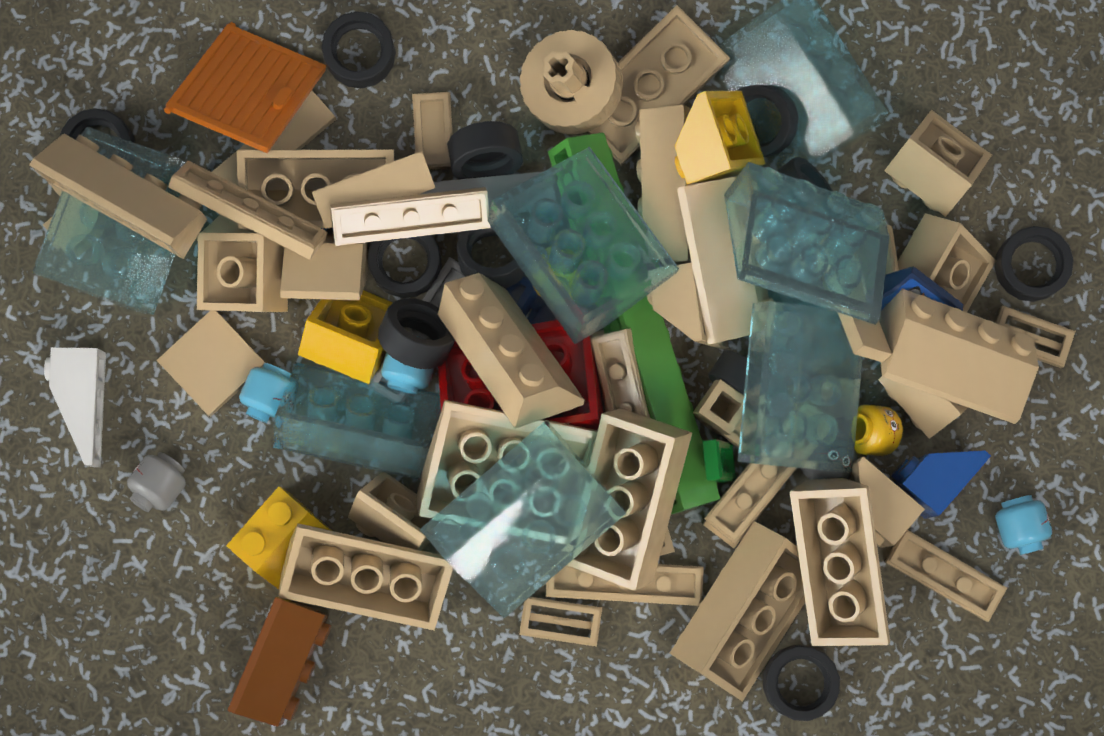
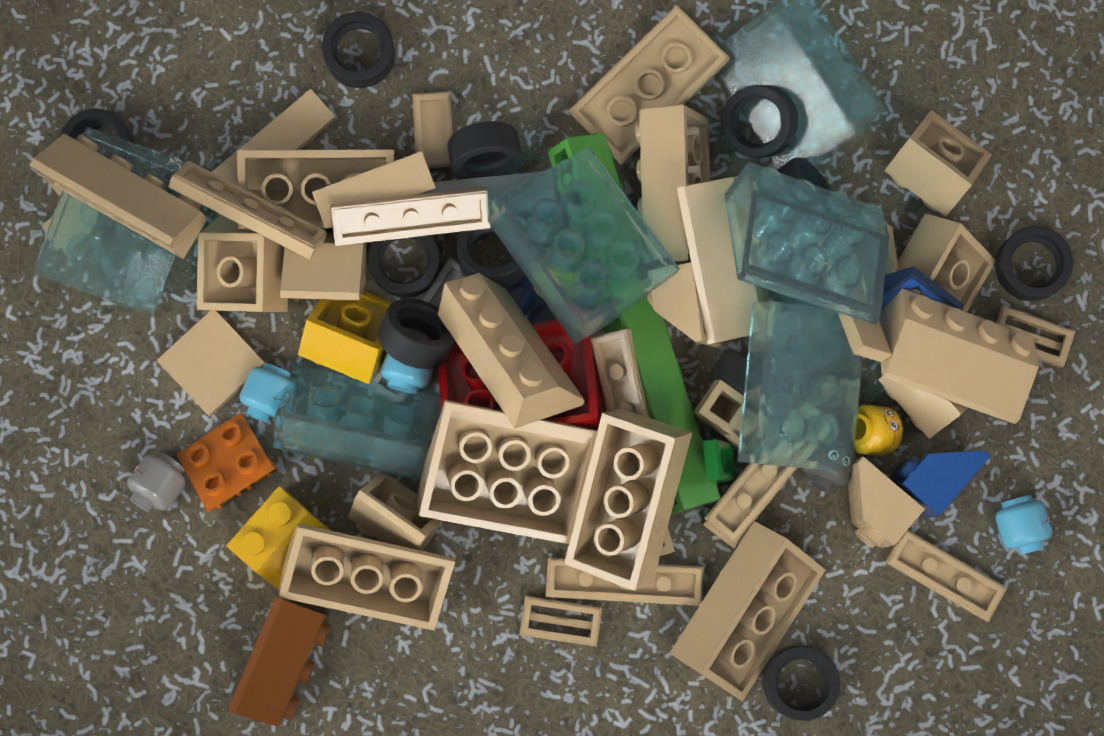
(77, 385): white slope -> none
(225, 462): none -> orange hinge
(246, 88): orange piece -> none
(523, 520): clear light blue slope -> none
(544, 73): tan piece -> none
(716, 138): yellow slope -> none
(839, 563): tan slope -> none

